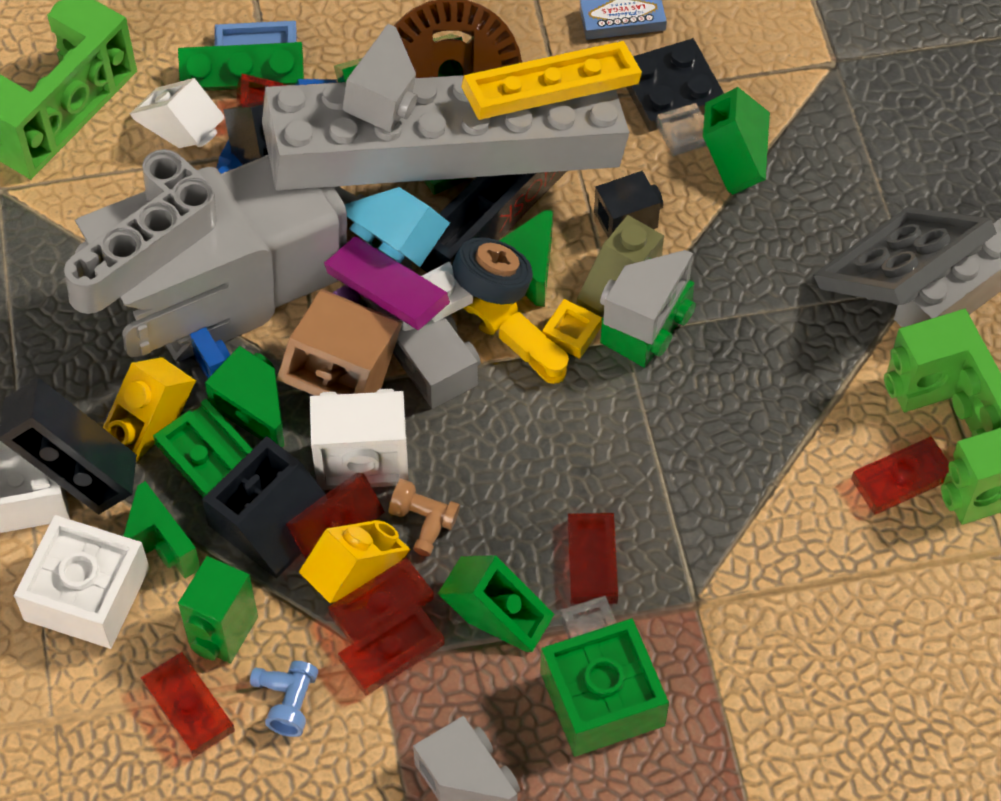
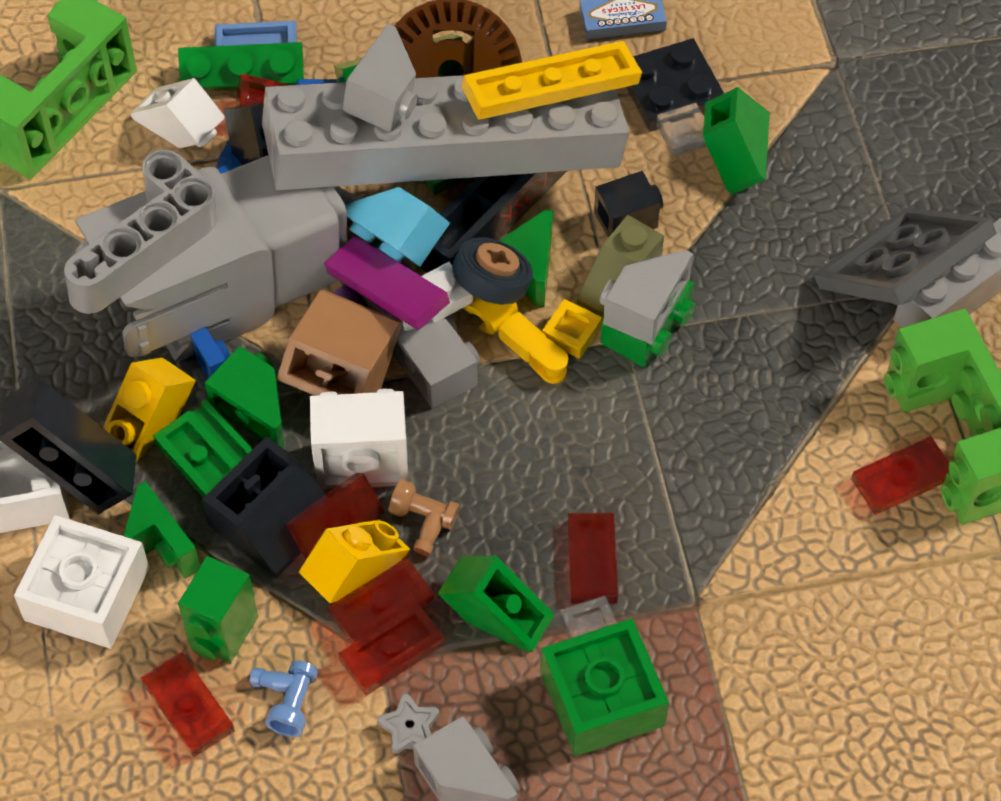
(407, 711): none -> light grey plate

